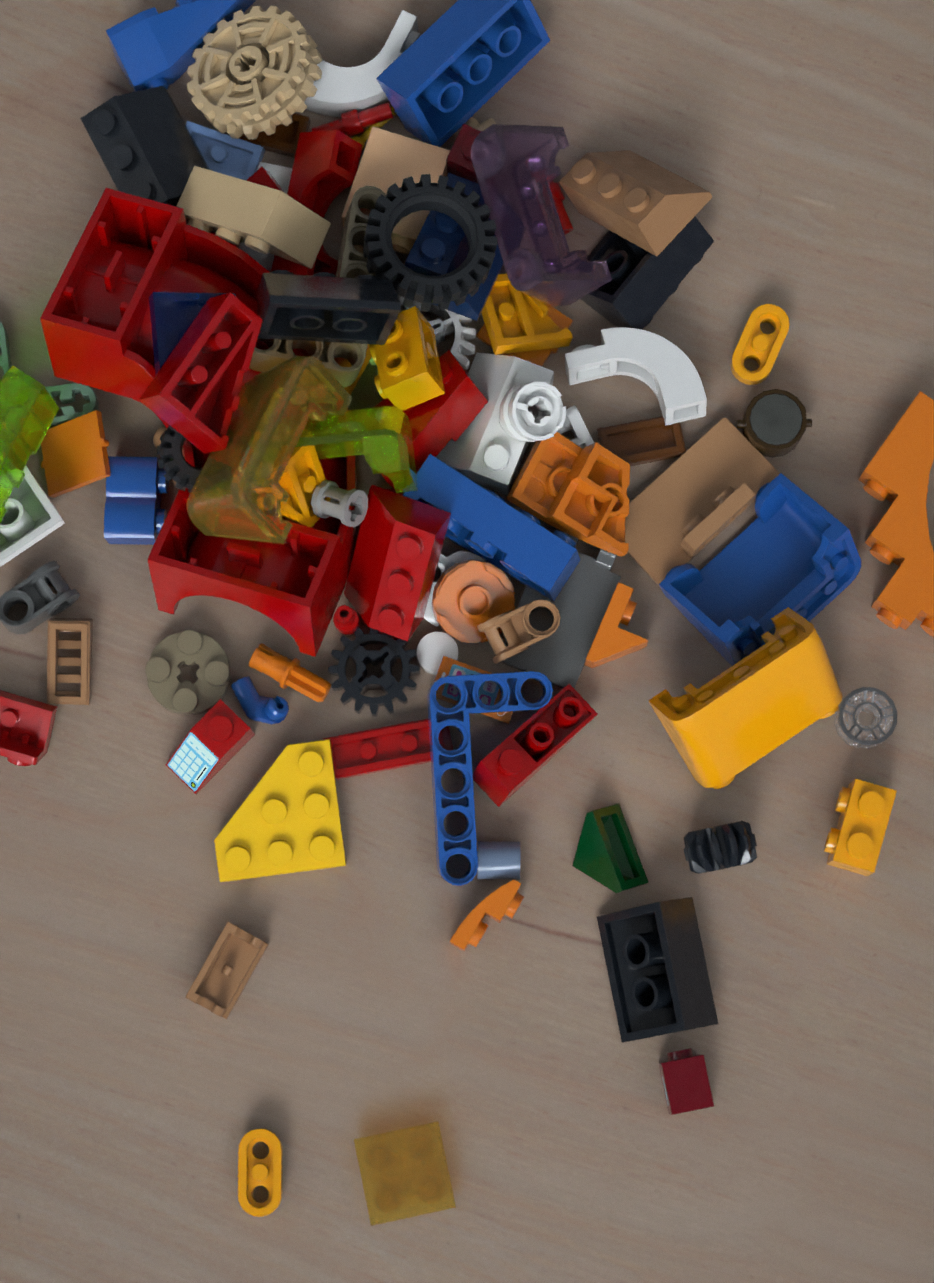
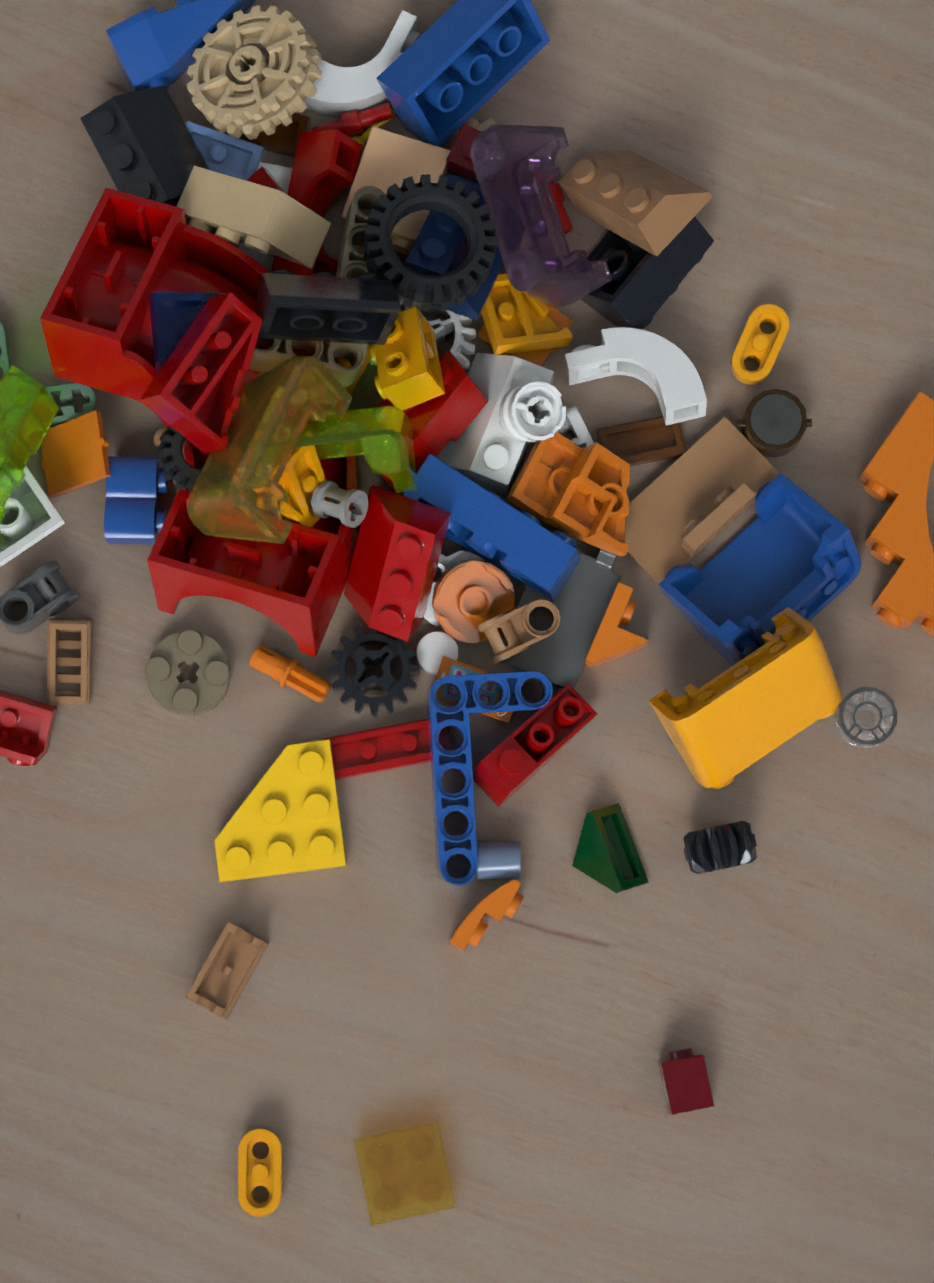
(209, 746): red slope -> none
(259, 707): blue arm -> none
(346, 620): red bar -> none
(657, 969): black slope -> none
(860, 828): light orange brick -> none

